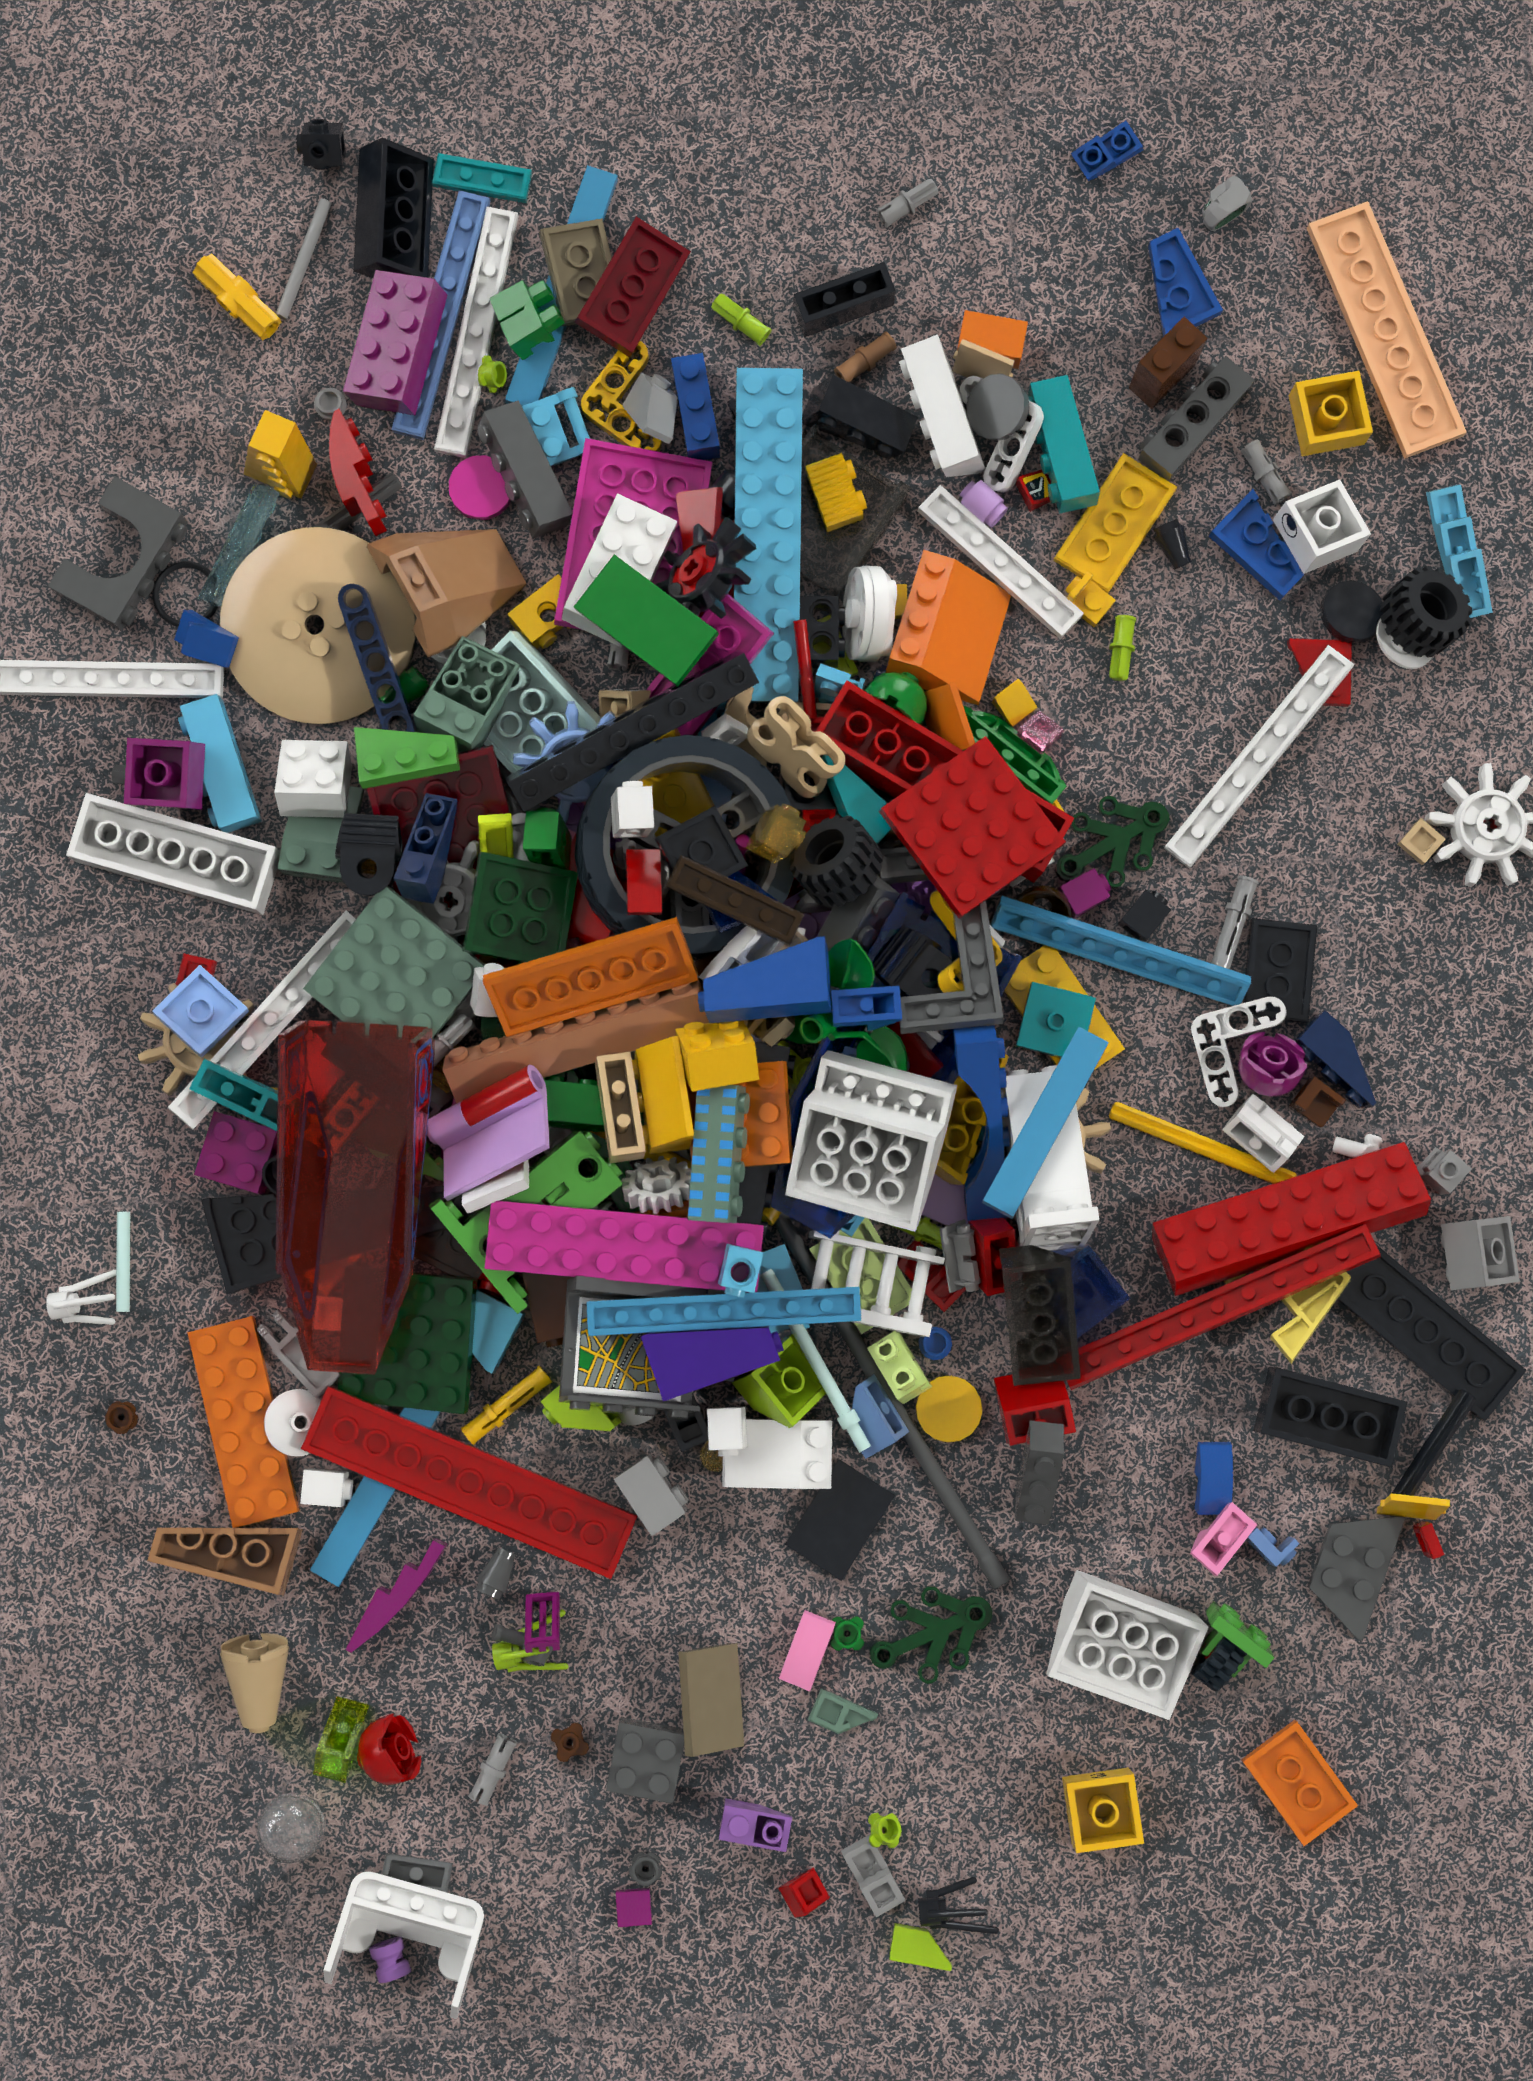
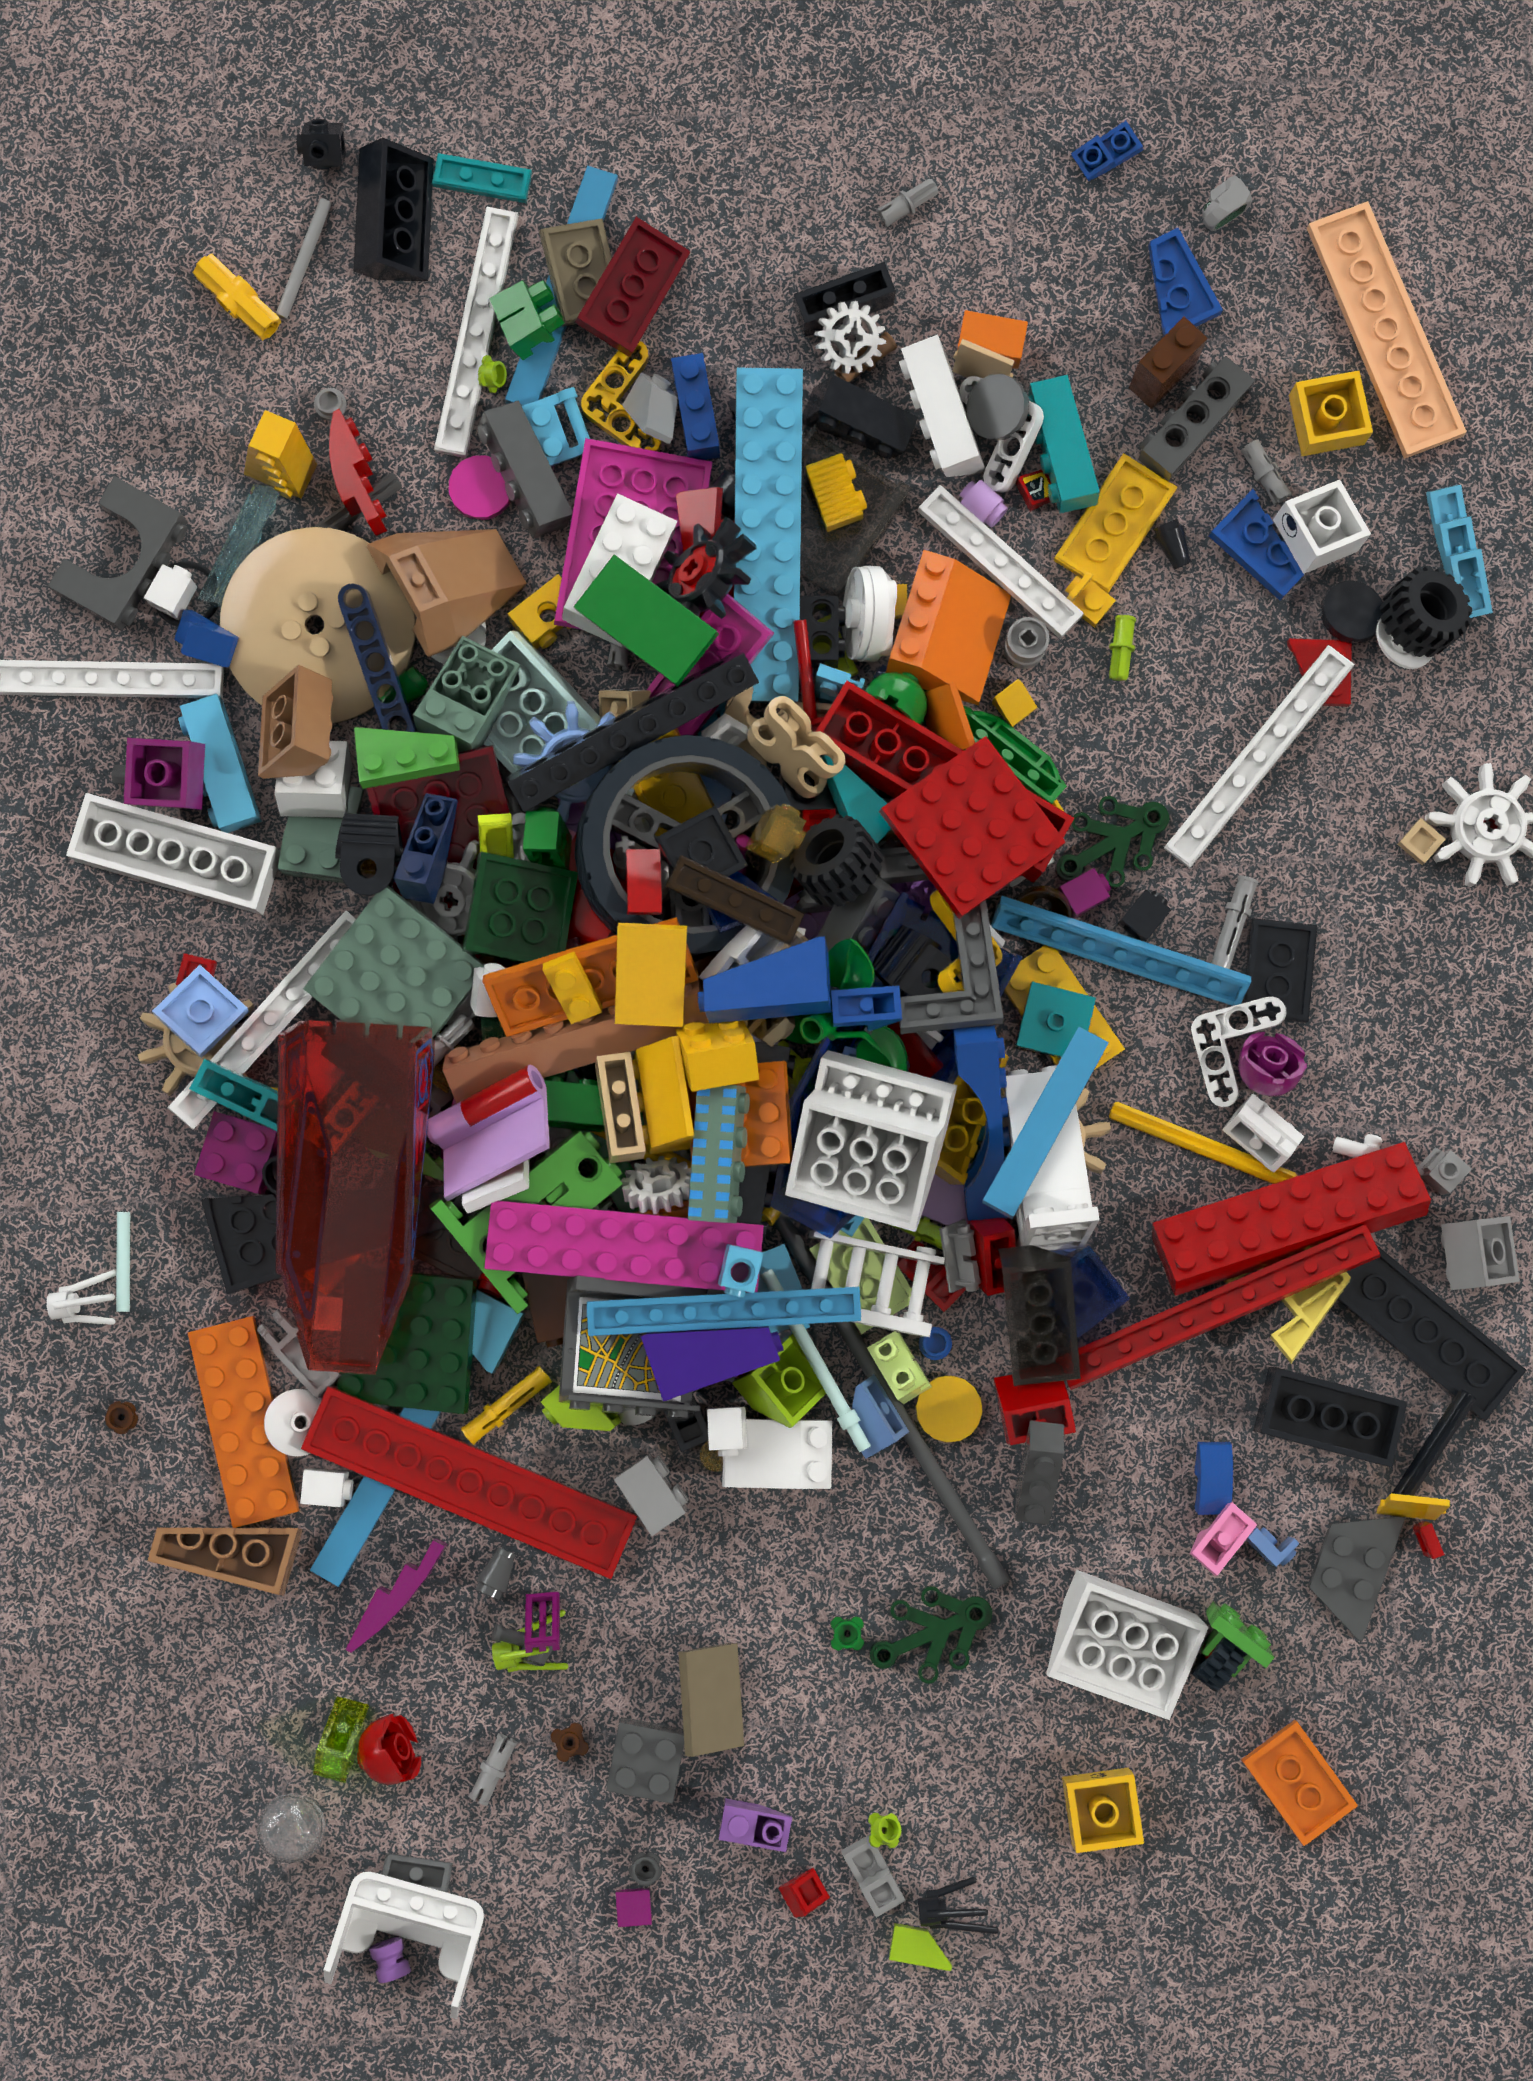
(171, 591): none -> white brick
(256, 1677): tan cone -> none
(296, 725): none -> medium nougat slope
(395, 342): magenta brick -> none
(453, 276): medium blue tile -> none
(572, 987): none -> yellow plate
(632, 810): white brick -> none
(650, 974): none -> yellow tile
(741, 319): lime axle -> none
(807, 1650): bright pink slope -> none
(838, 1712): sand green tile -> none
(840, 1520): black tile -> none
(851, 324): none -> white gear
(1026, 643): none -> light grey wheel
(1040, 732): clear pink plate -> none
(1317, 1101): reddish brown panel -> none
(1334, 1051): dark blue slope -> none

